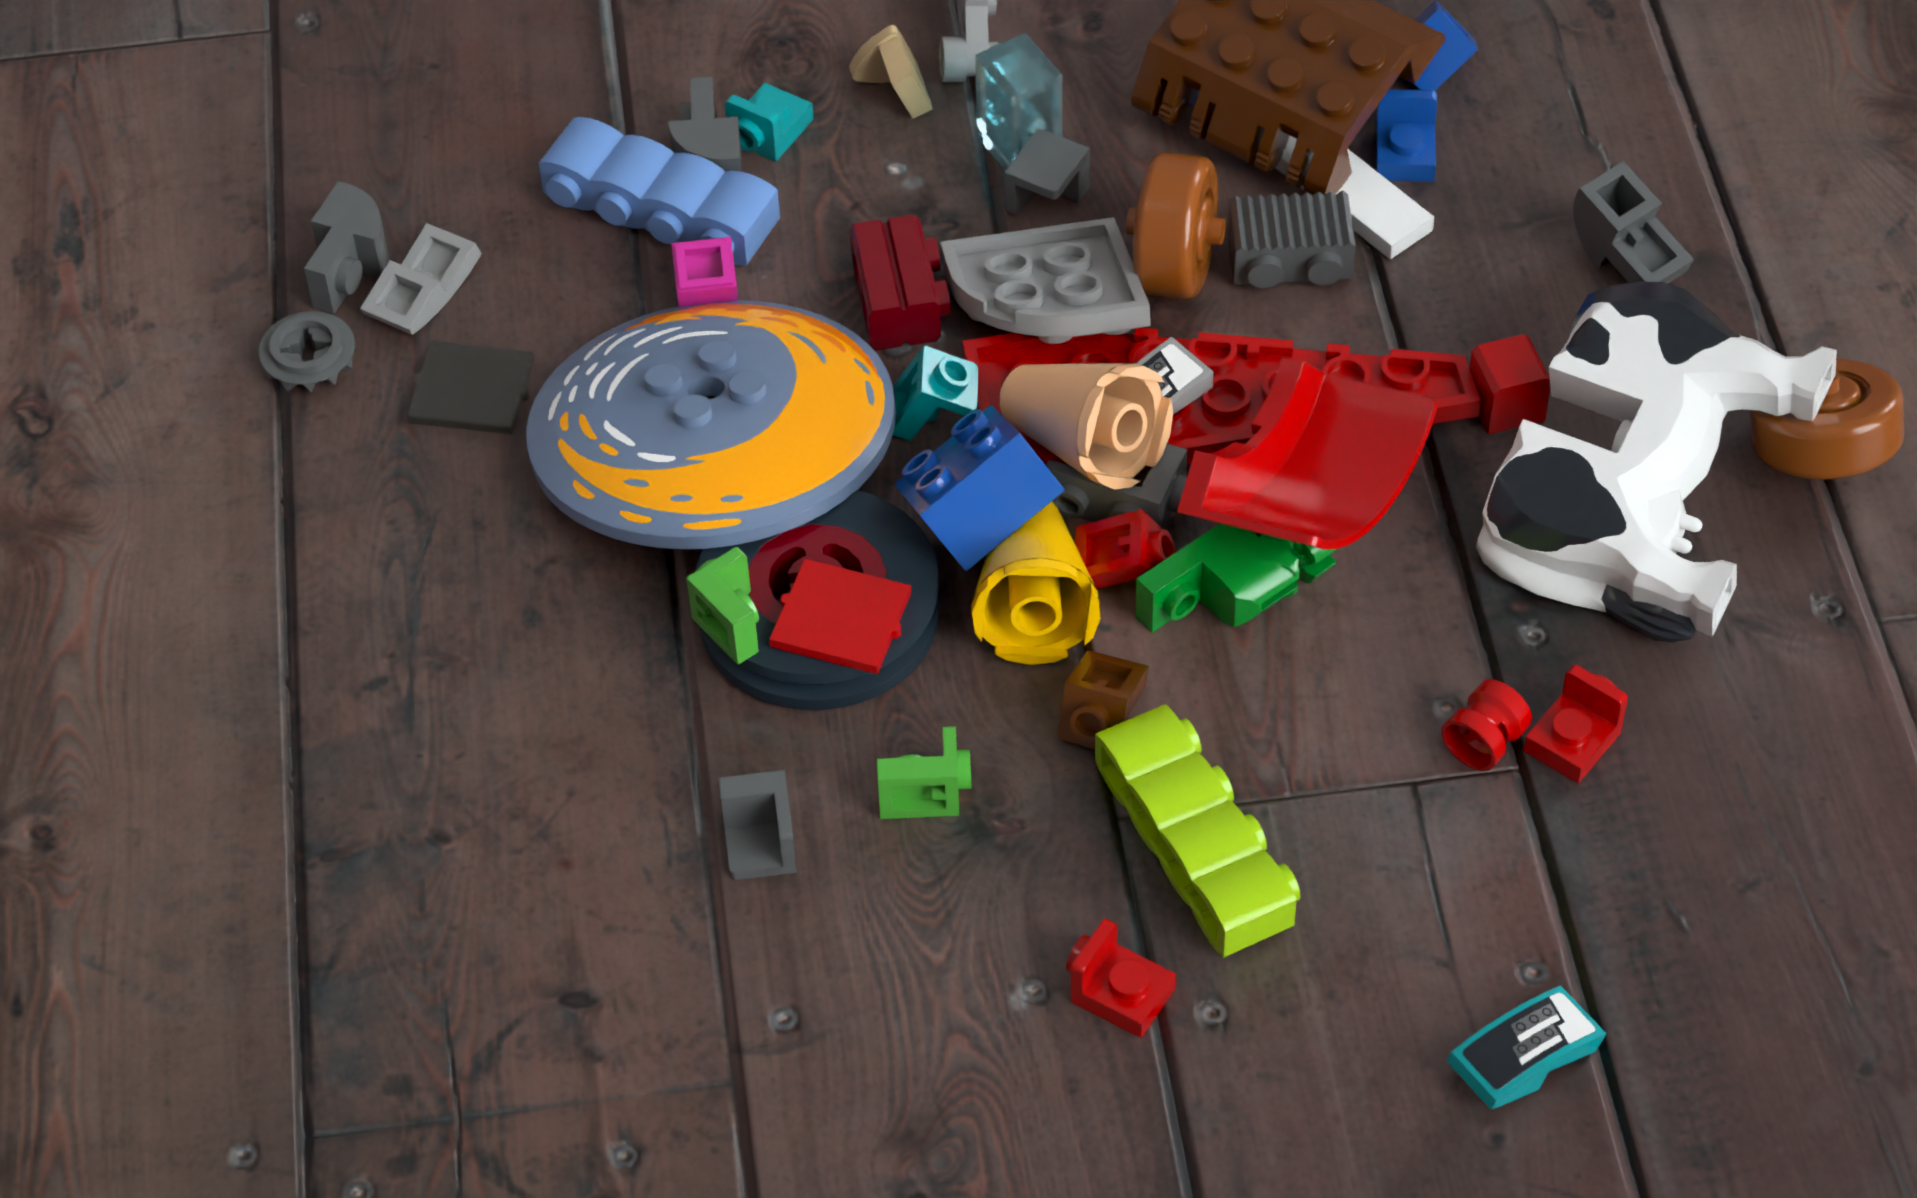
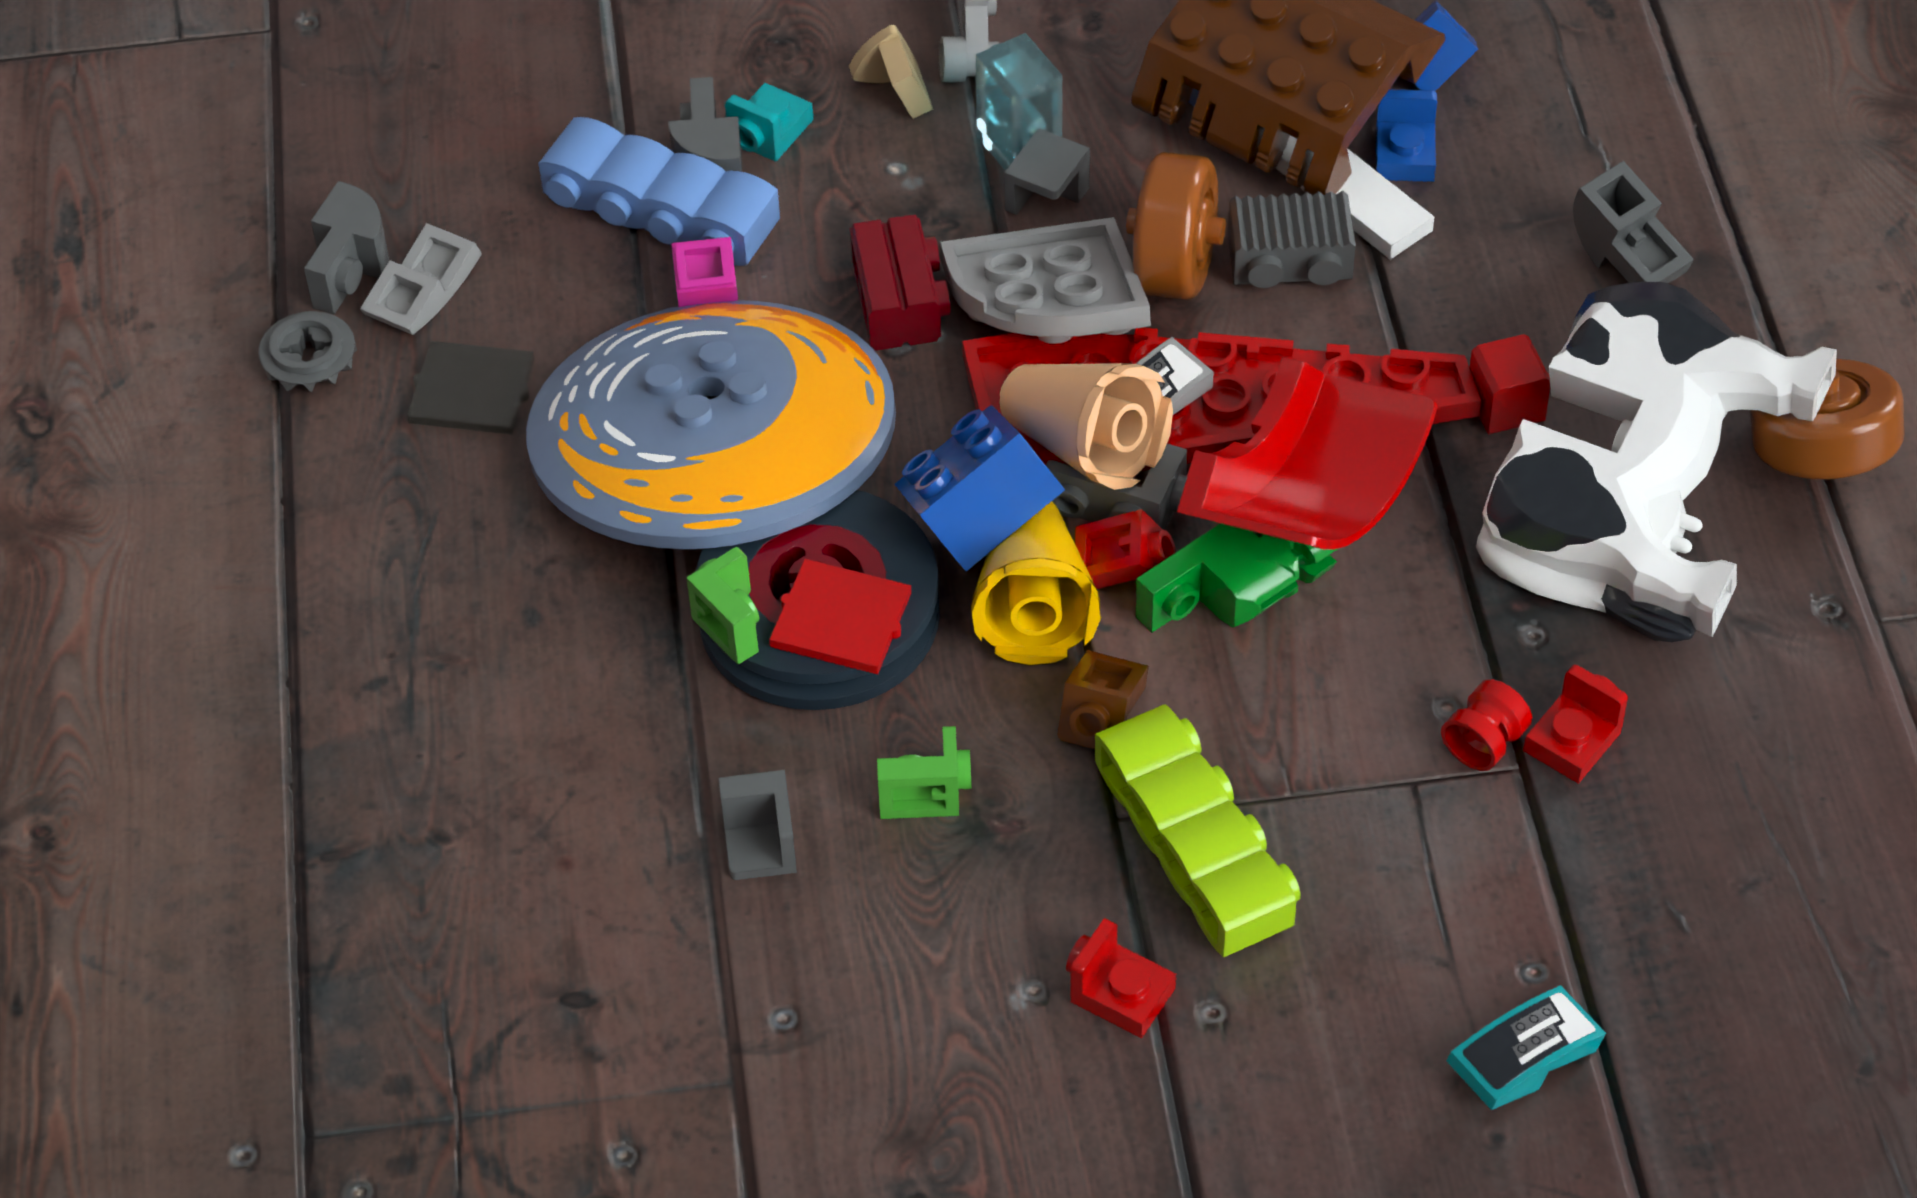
(933, 383): teal bracket -> none

